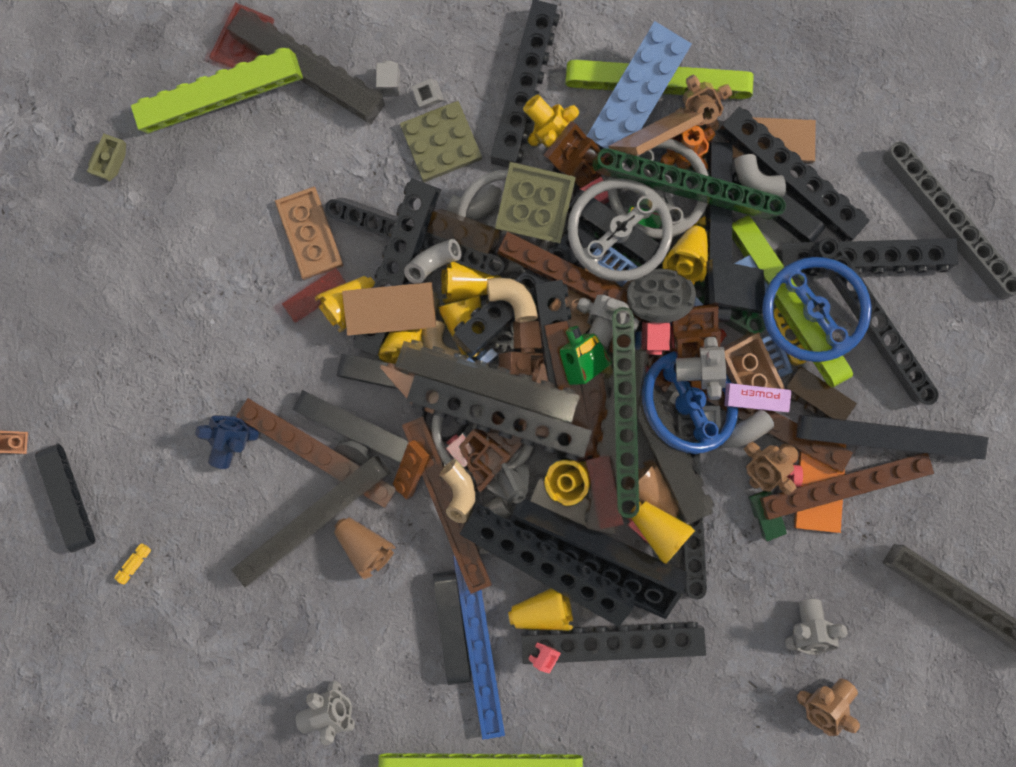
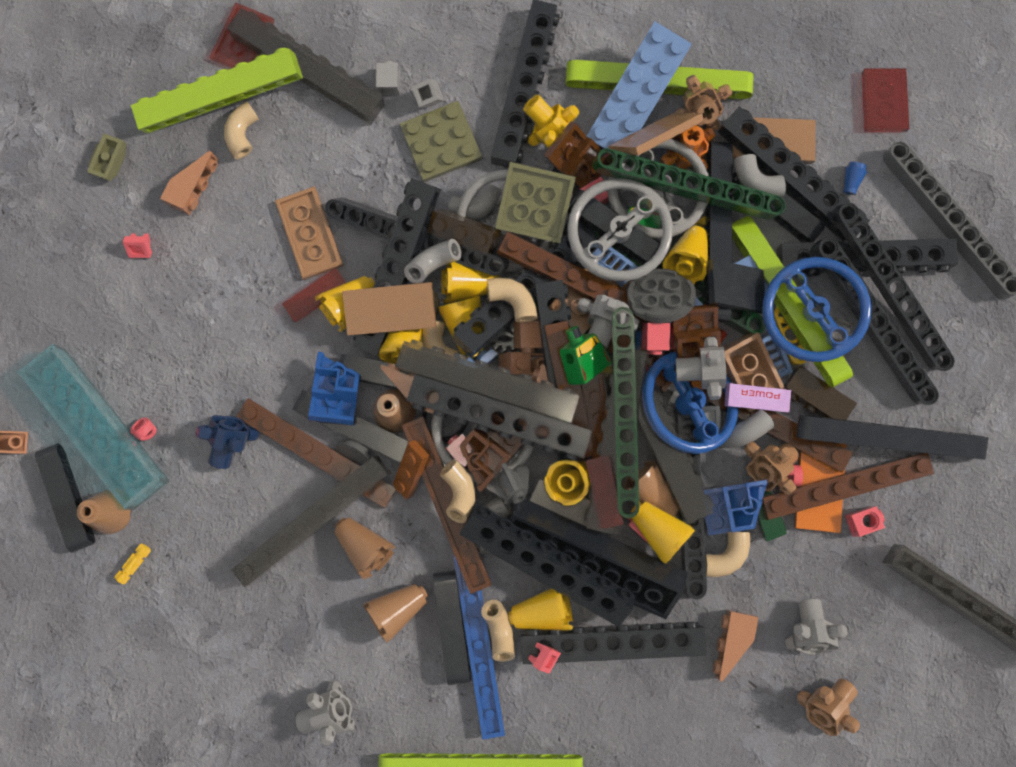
(93, 427): none -> clear light blue brick
(103, 513): none -> medium nougat cone
(137, 246): none -> coral tile
(141, 429): none -> coral tile
(186, 186): none -> nougat slope
(235, 130): none -> tan cylinder
(333, 392): none -> blue slope
(395, 609): none -> medium nougat cone
(397, 415): none -> medium nougat cone
(500, 630): none -> tan cylinder
(732, 558): none -> tan cylinder
(735, 507): none -> blue slope
(737, 636): none -> nougat slope
(854, 176): none -> blue cone
(856, 524): none -> coral brick
(885, 100): none -> clear red tile
(902, 292): none -> black beam

